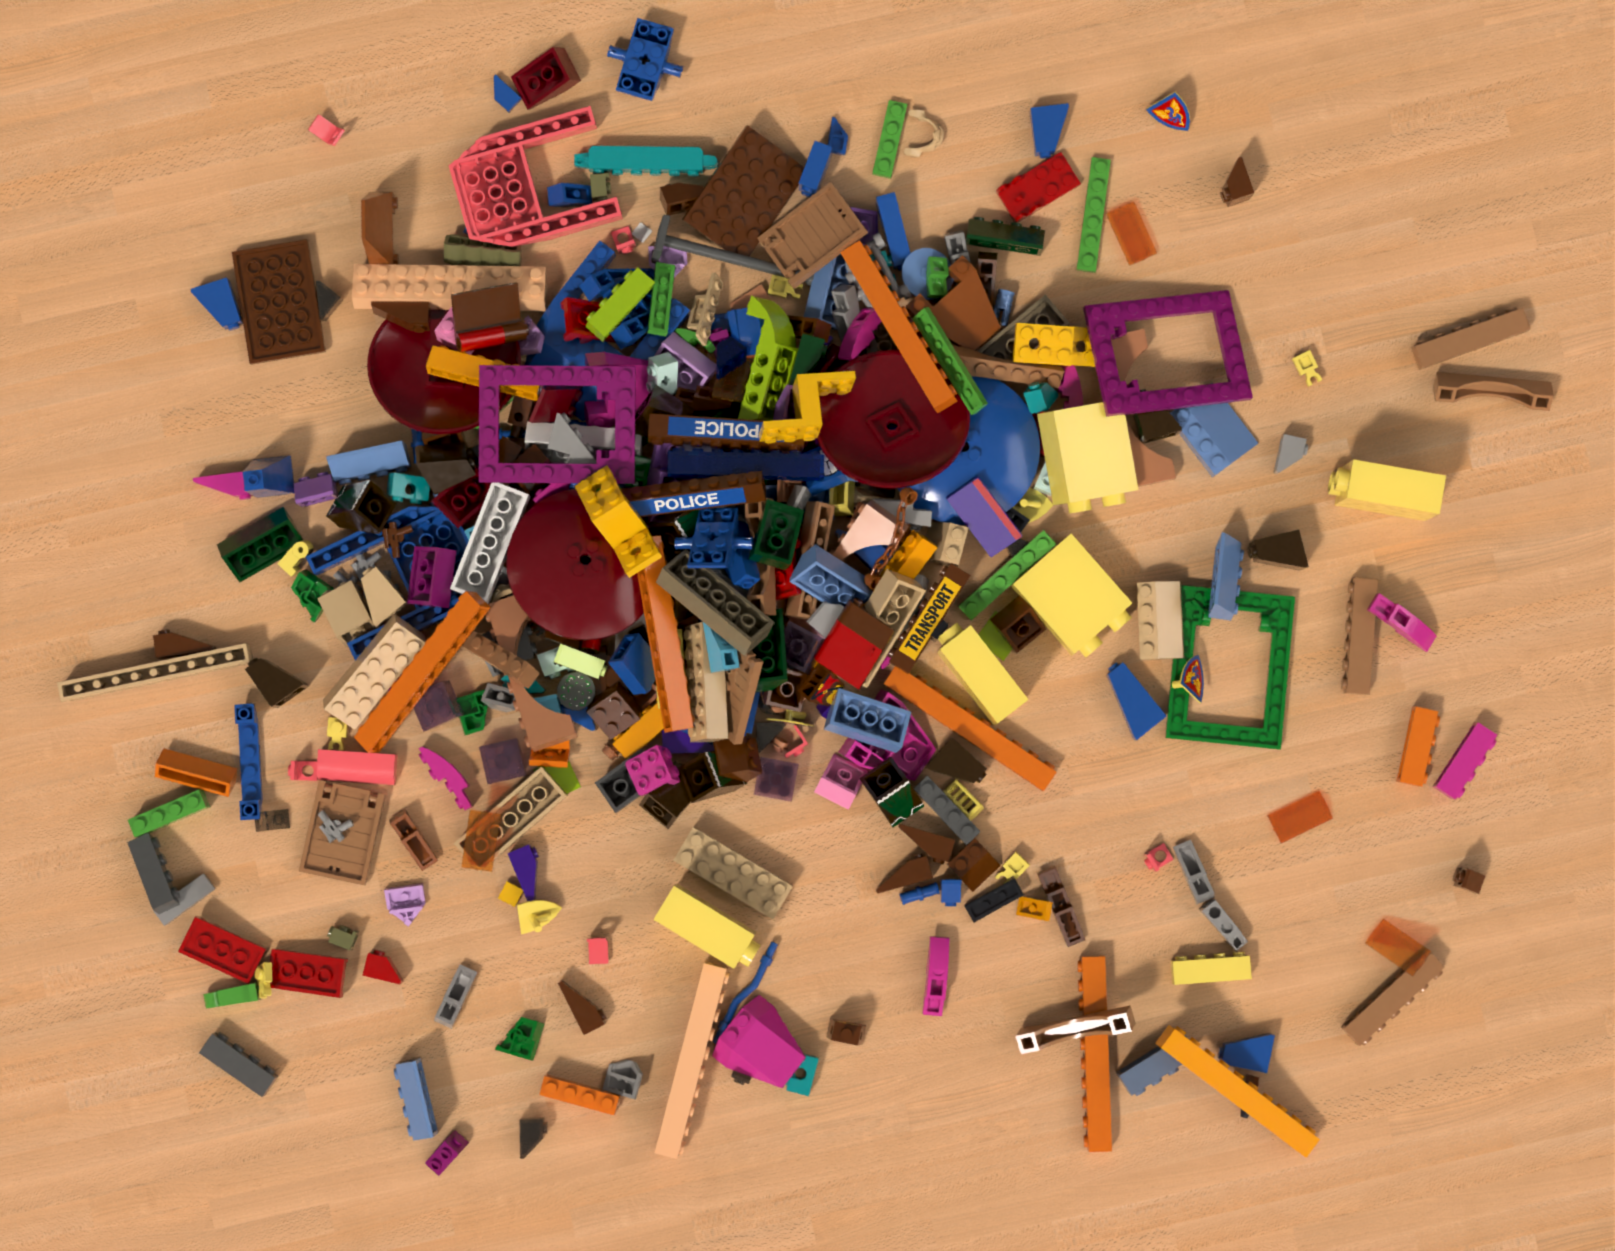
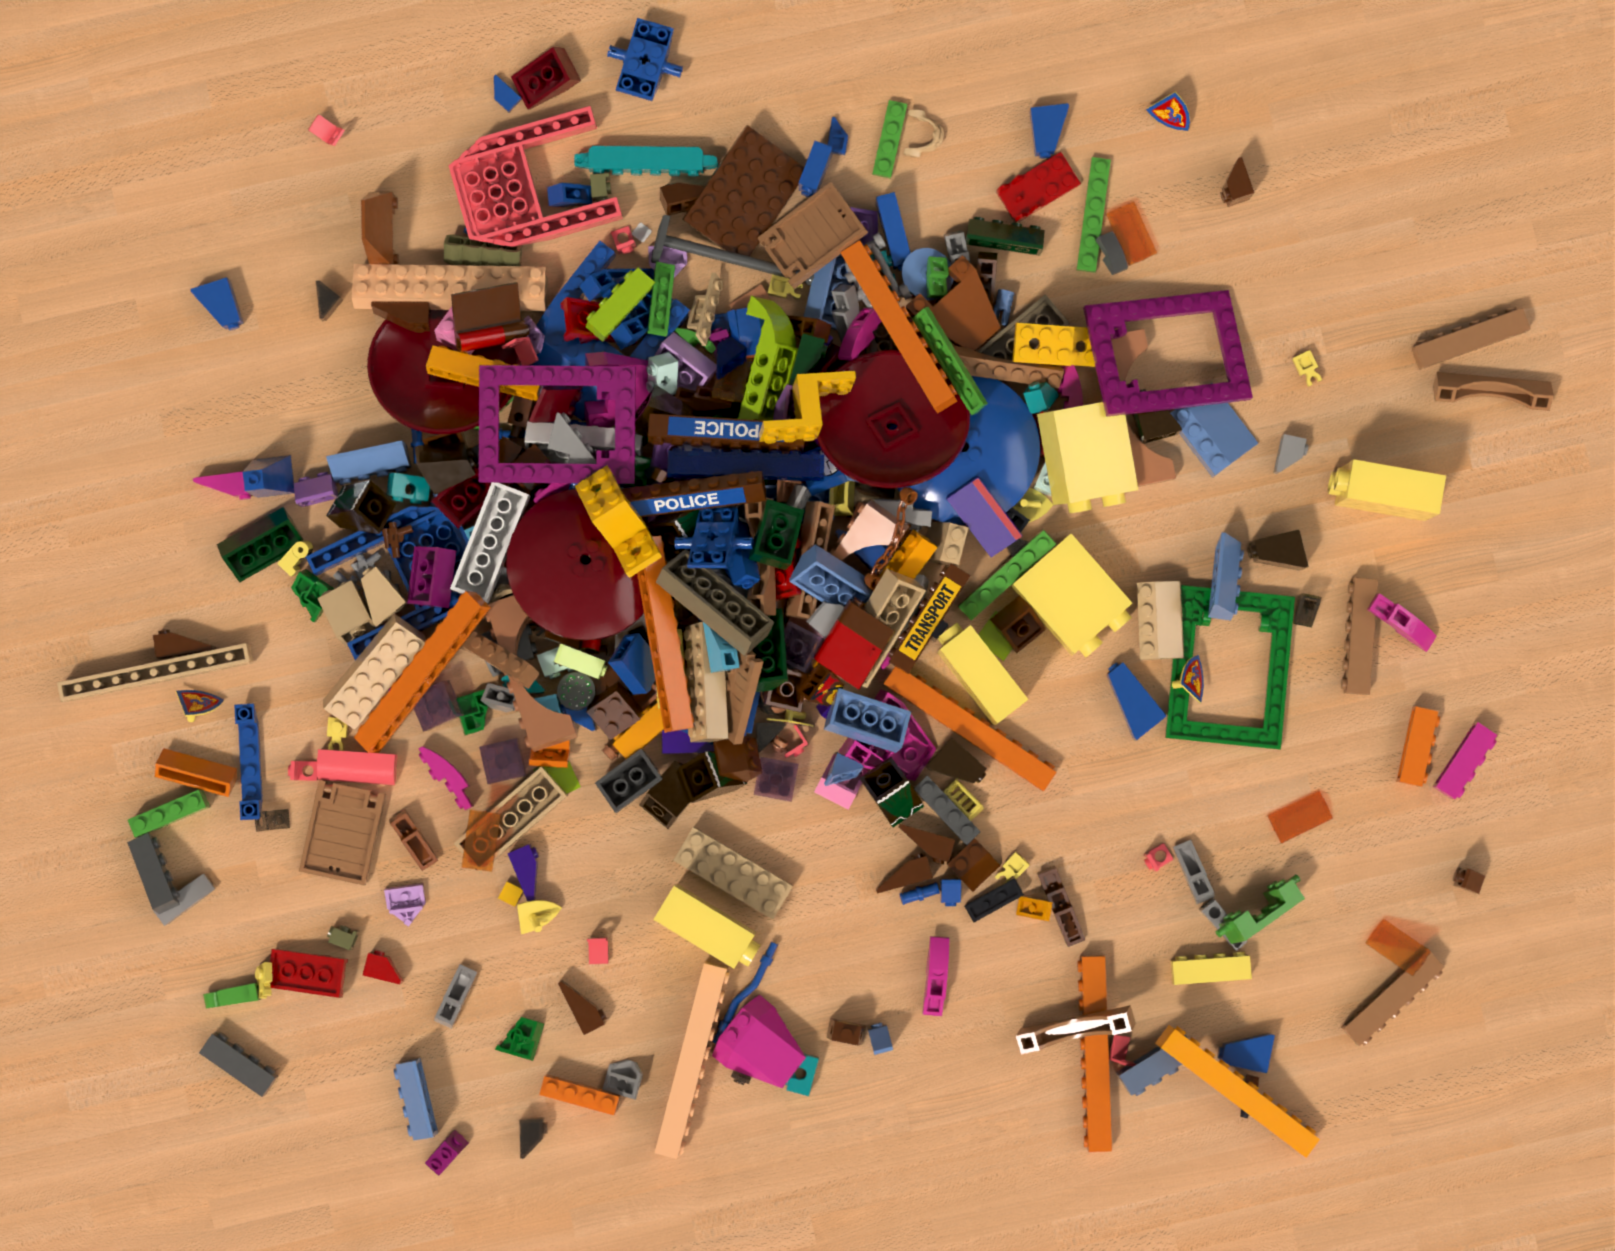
(197, 703): none -> shield
(221, 949): red hinge -> none
(274, 682): dark brown slope -> none
(278, 302): reddish brown plate -> none
(334, 828): light grey piece -> none
(523, 349): none -> coral bracket
(652, 769): dark pink bracket -> none
(655, 473): none -> reddish brown piece
(842, 770): none -> medium blue slope
(880, 1038): none -> medium blue slope
(1113, 252): none -> dark grey slope
(1119, 1050): none -> coral bracket
(1281, 898): none -> bright green brick
(1306, 609): none -> clear smoke slope

